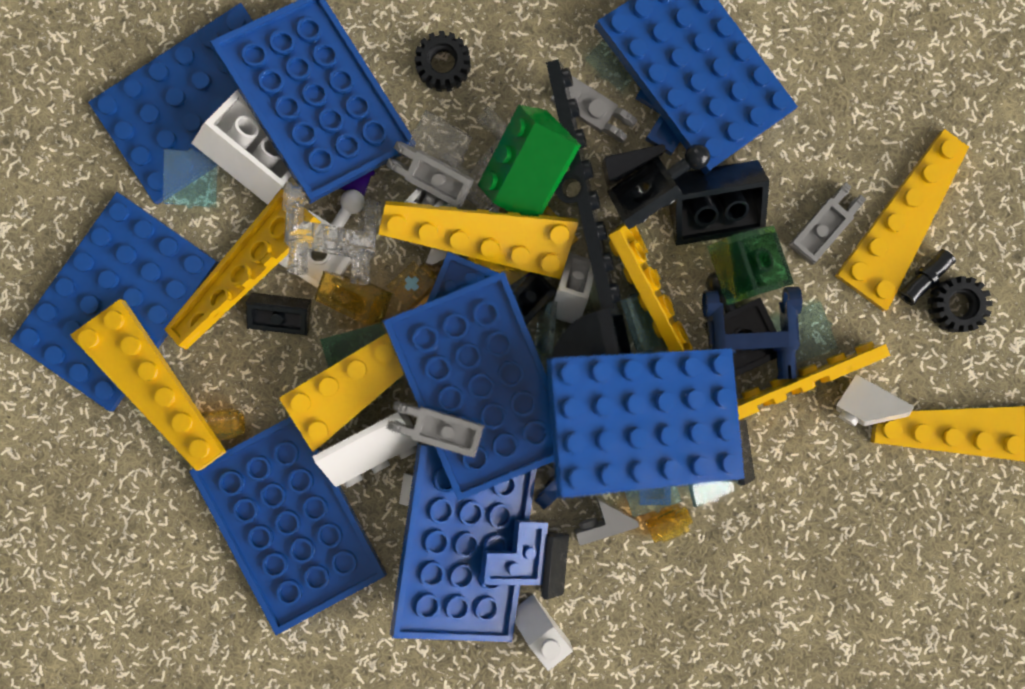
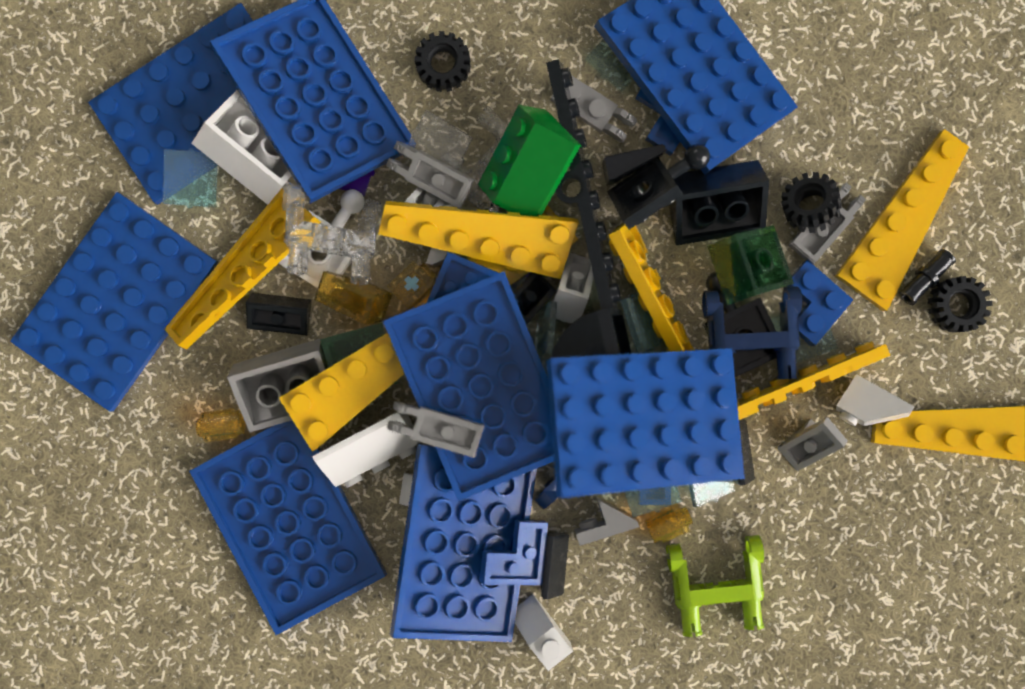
(139, 370): yellow wing -> none
(264, 379): none -> light grey slope
(691, 597): none -> lime connector
(809, 187): none -> black tyre
(812, 443): none -> light grey slope
(823, 300): none -> blue plate

